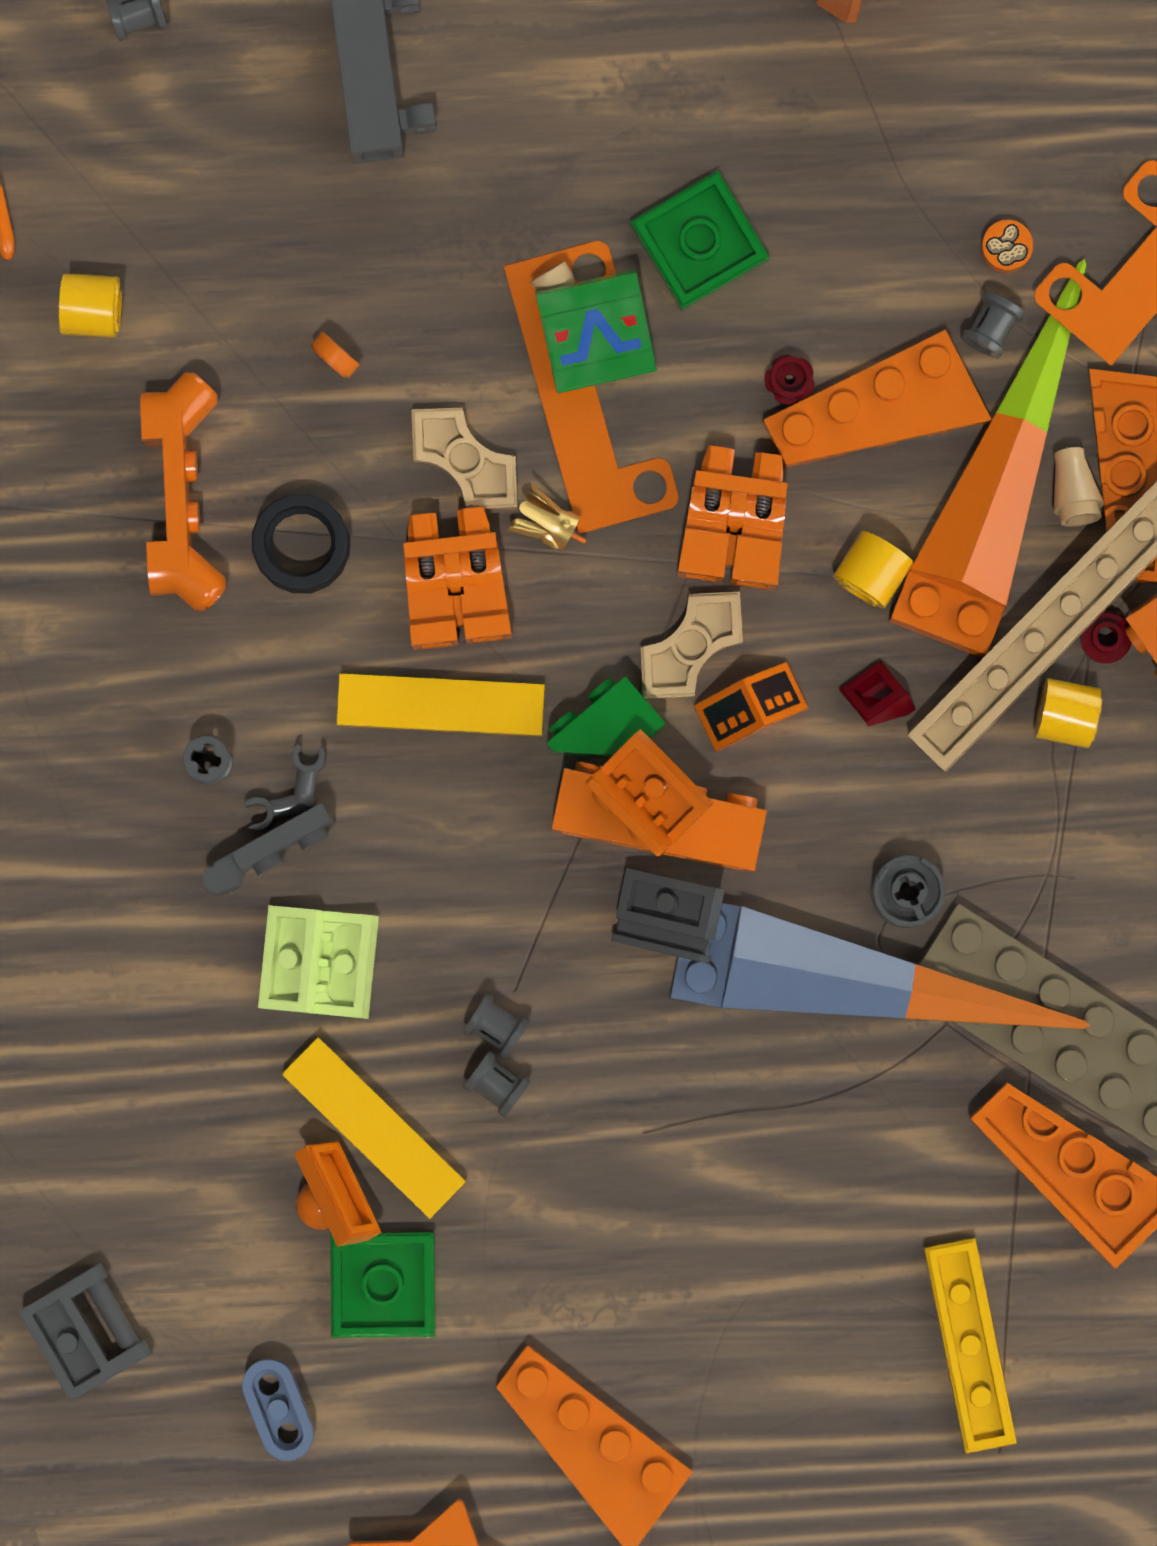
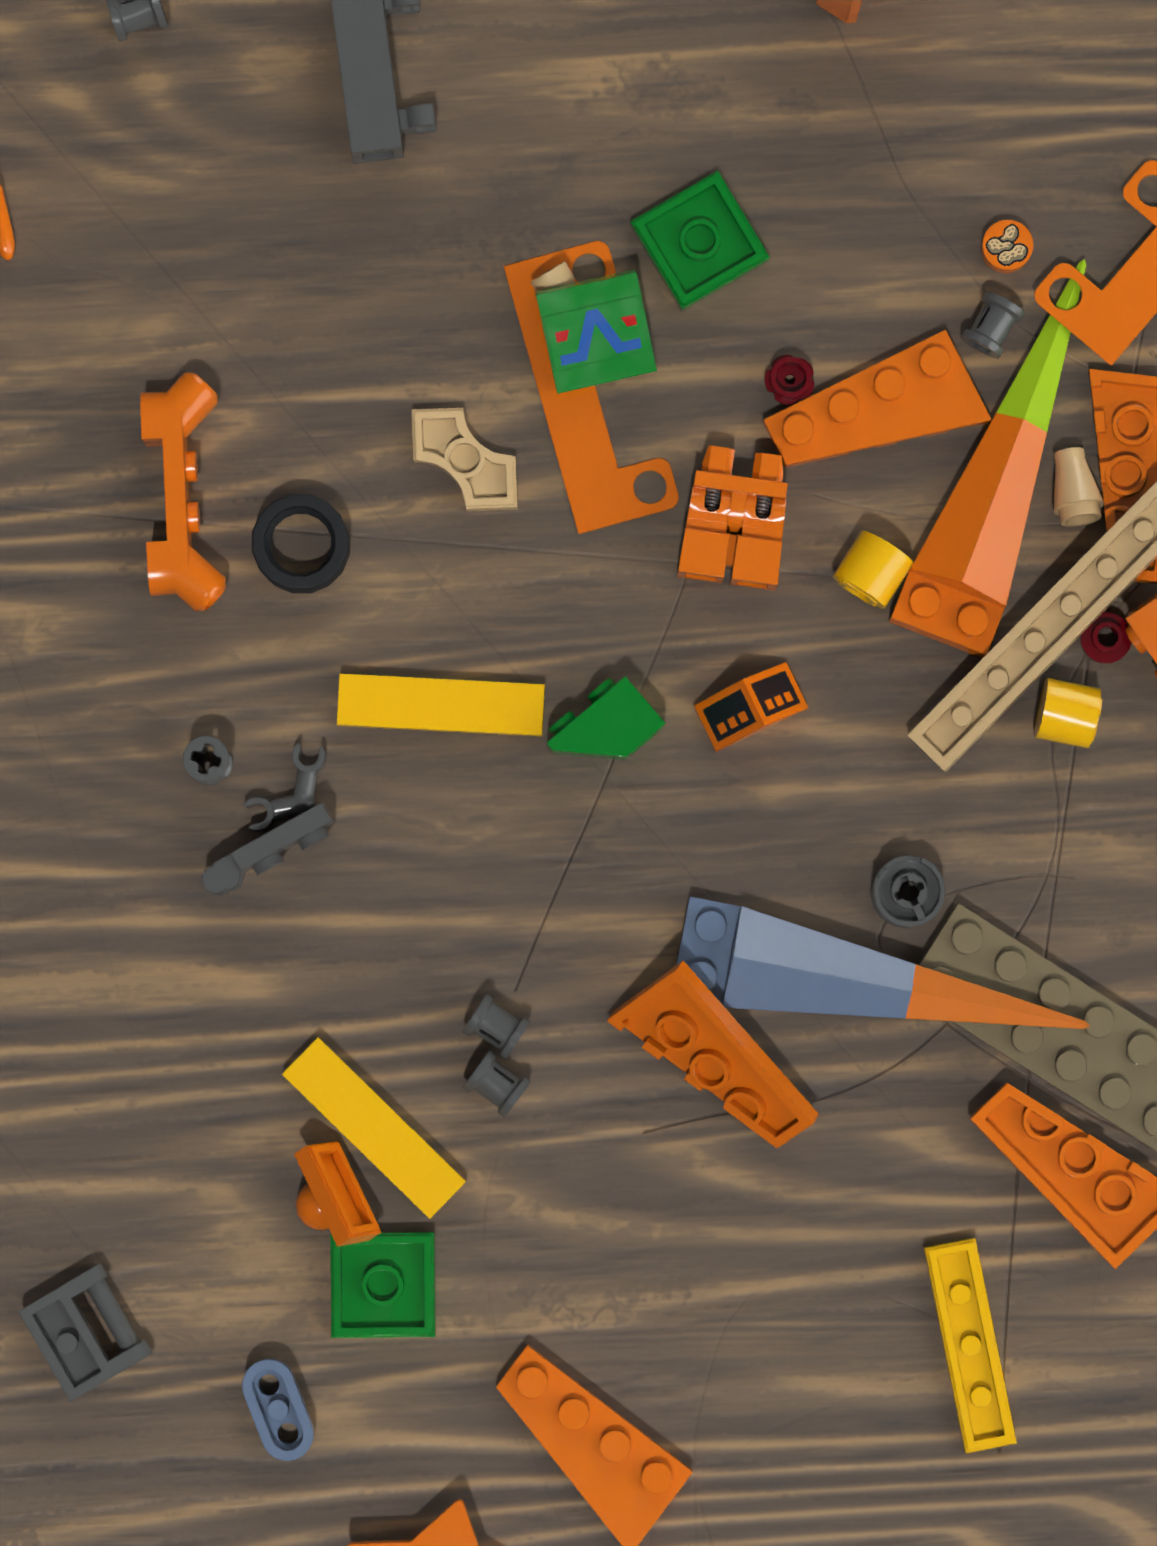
(90, 305): yellow piece -> none
(318, 962): yellowish green slope -> none
(334, 355): orange tile -> none
(432, 611): orange hips -> none
(554, 524): pearl gold piece -> none
(648, 794): orange bracket -> none
(668, 914): dark grey plate -> none
(673, 665): tan tile -> none
(701, 1038): none -> orange wing
(722, 837): orange brick -> none
(877, 695): dark red slope -> none

